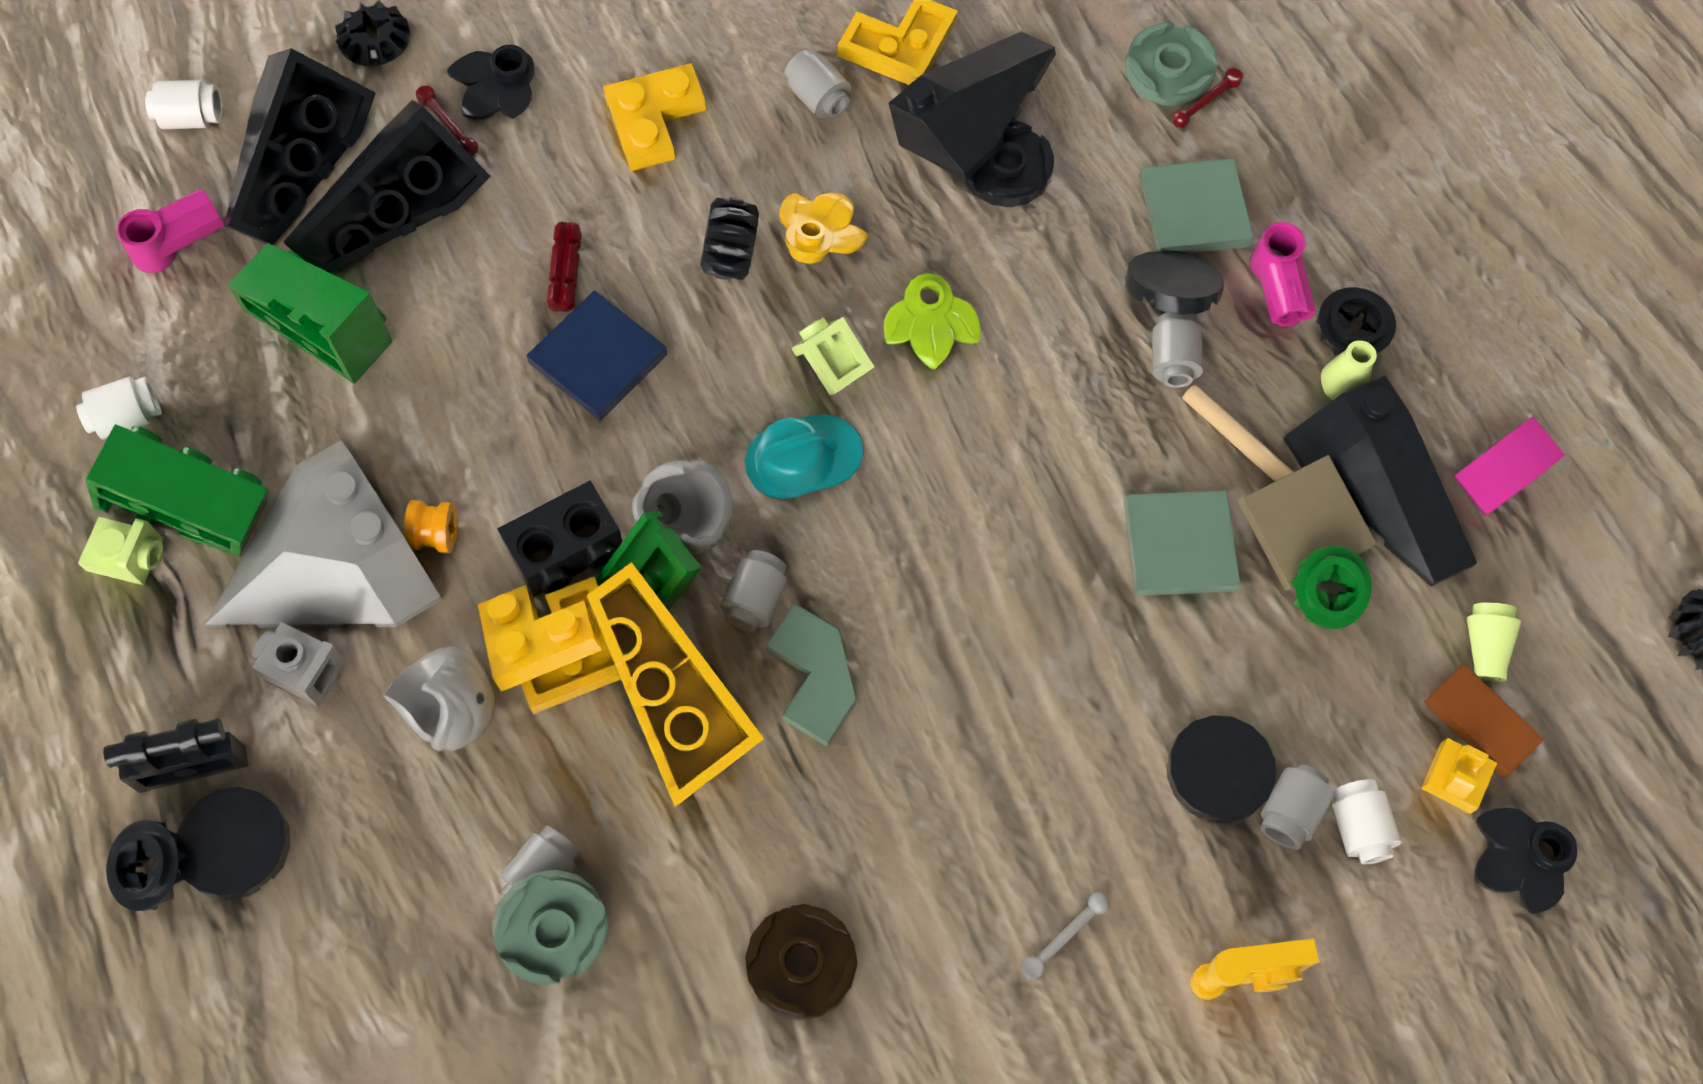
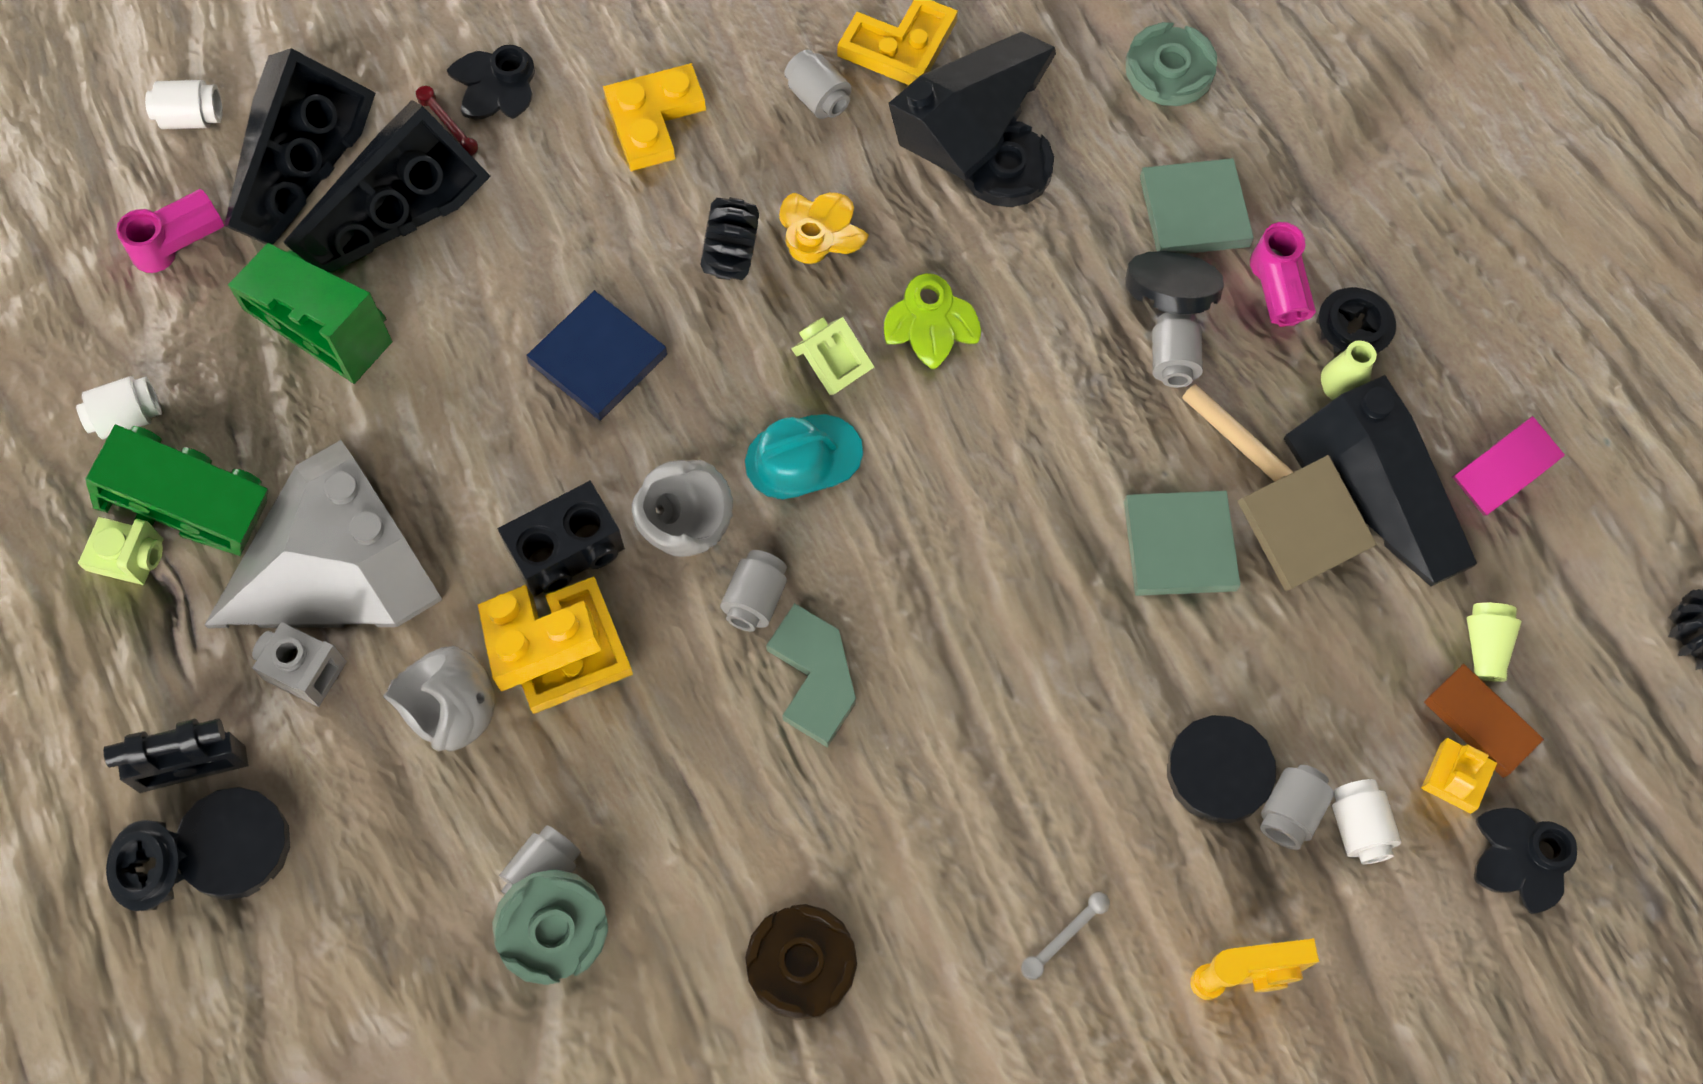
(359, 47): black gear -> none
(431, 526): light orange wheel -> none
(564, 266): dark red axle -> none
(658, 558): green plate -> none
(676, 695): yellow wedge -> none
(1231, 79): dark red hinge -> none
(1342, 607): green gear -> none

